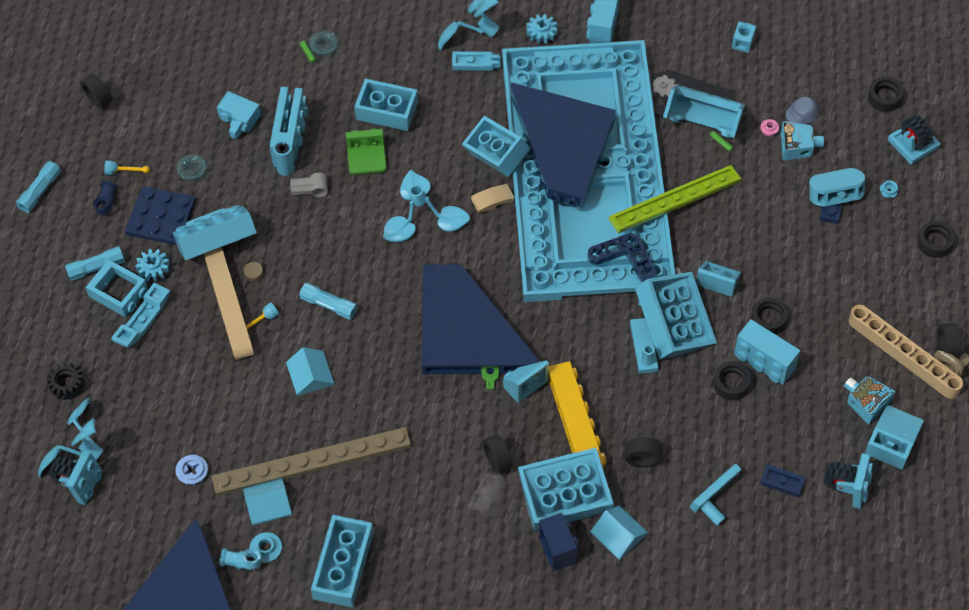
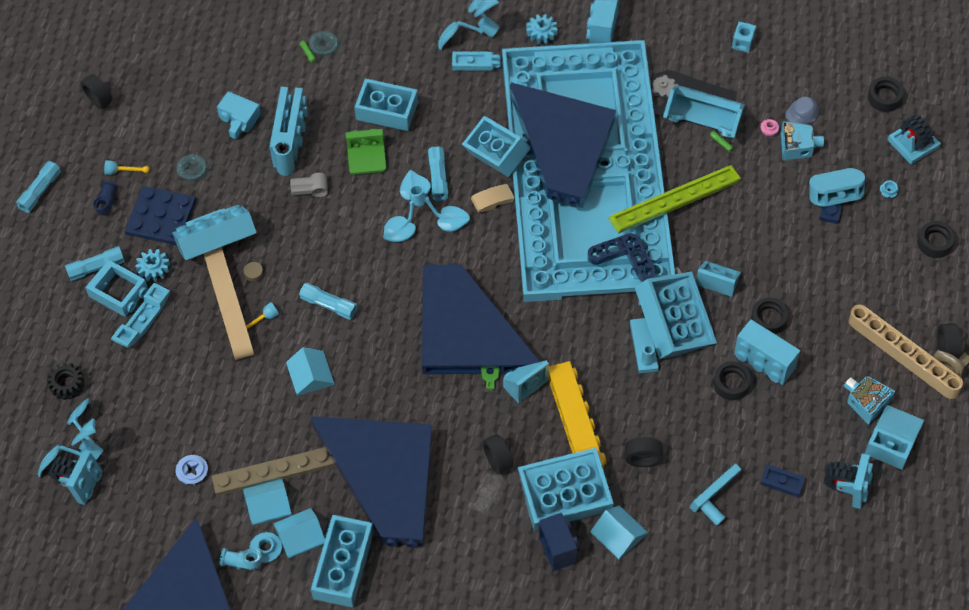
(299, 533): none -> medium azure slope
(384, 470): none -> dark blue slope
(438, 177): none -> medium azure axle

